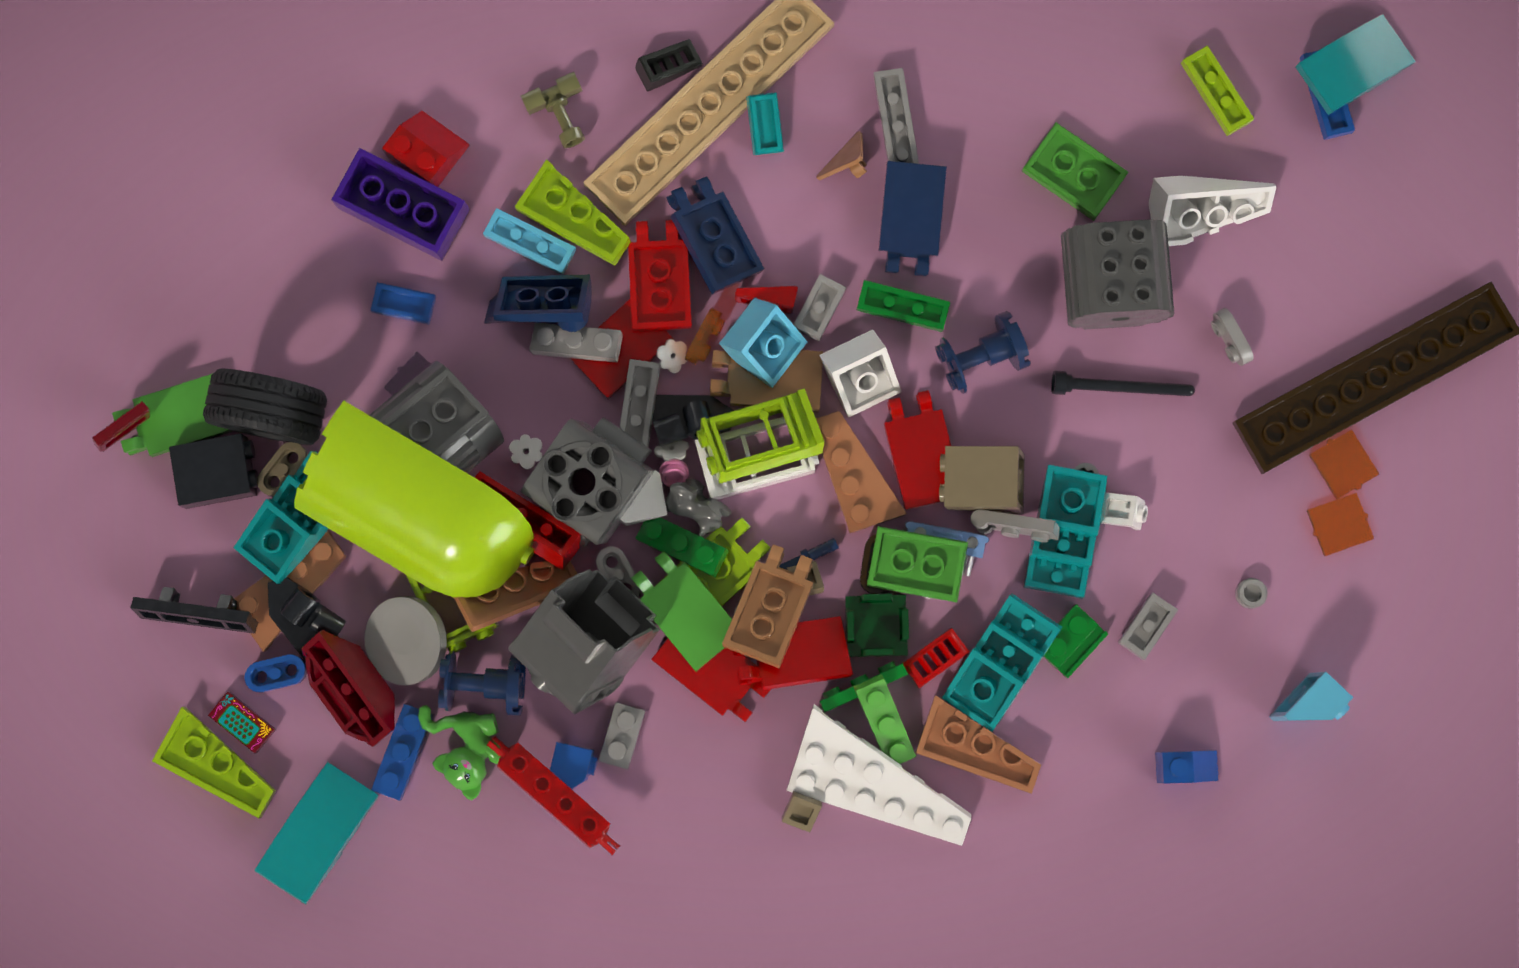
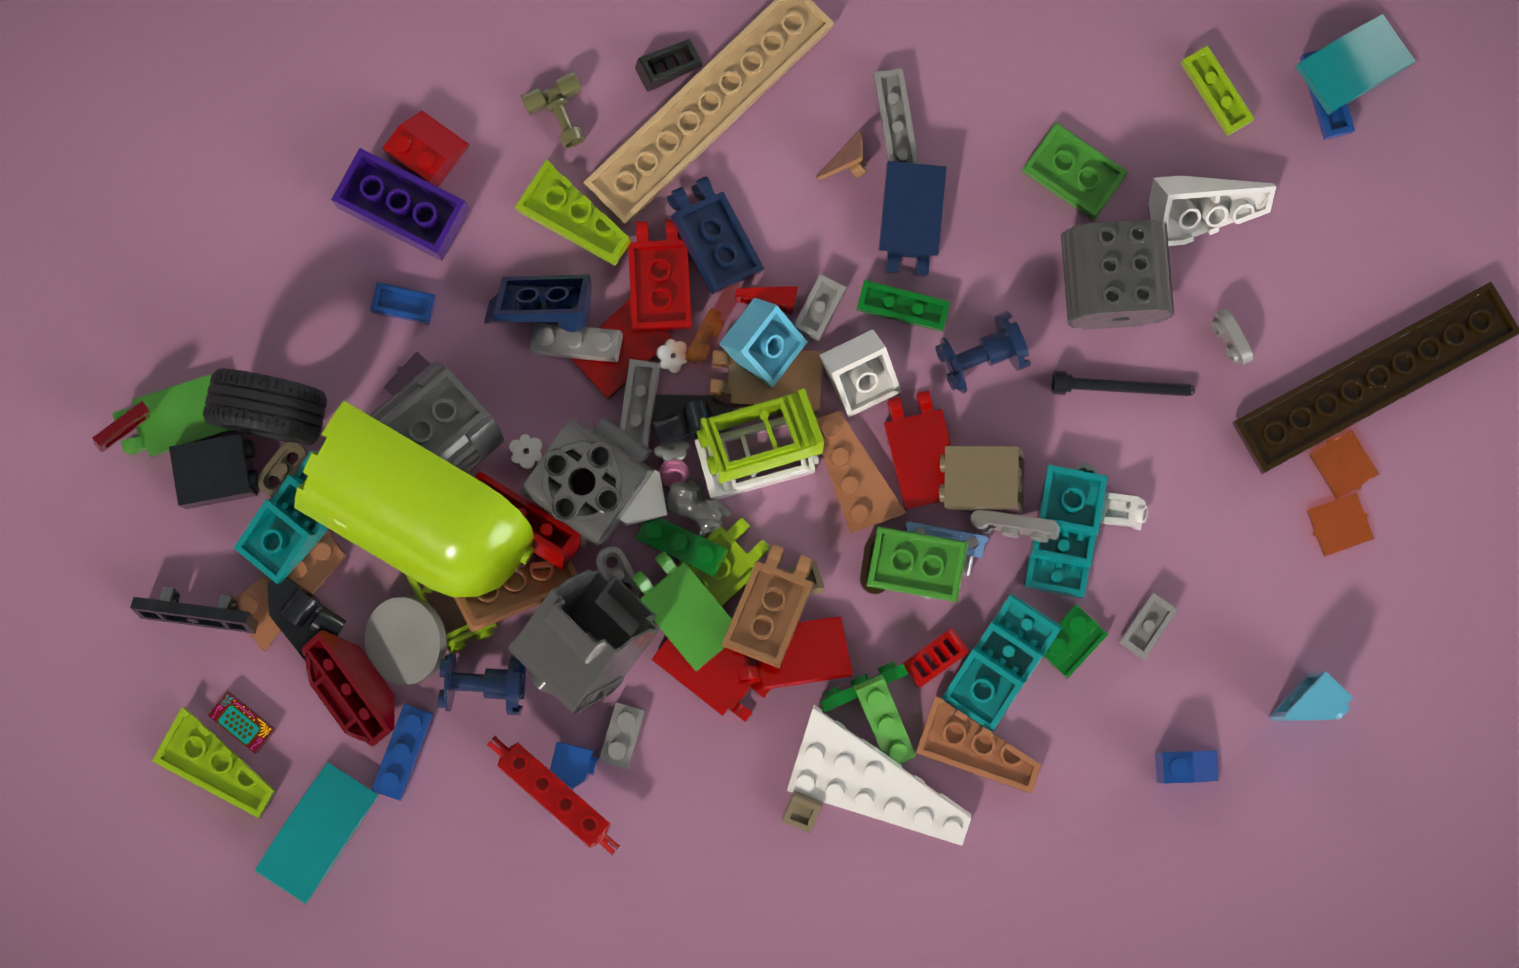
(276, 672): blue plate -> none
(464, 765): bright green animal -> none
(529, 241): medium azure plate -> none
(764, 124): teal tile -> none
(813, 553): dark blue piece -> none
(876, 625): dark green panel -> none
(1251, 593): light grey tile -> none

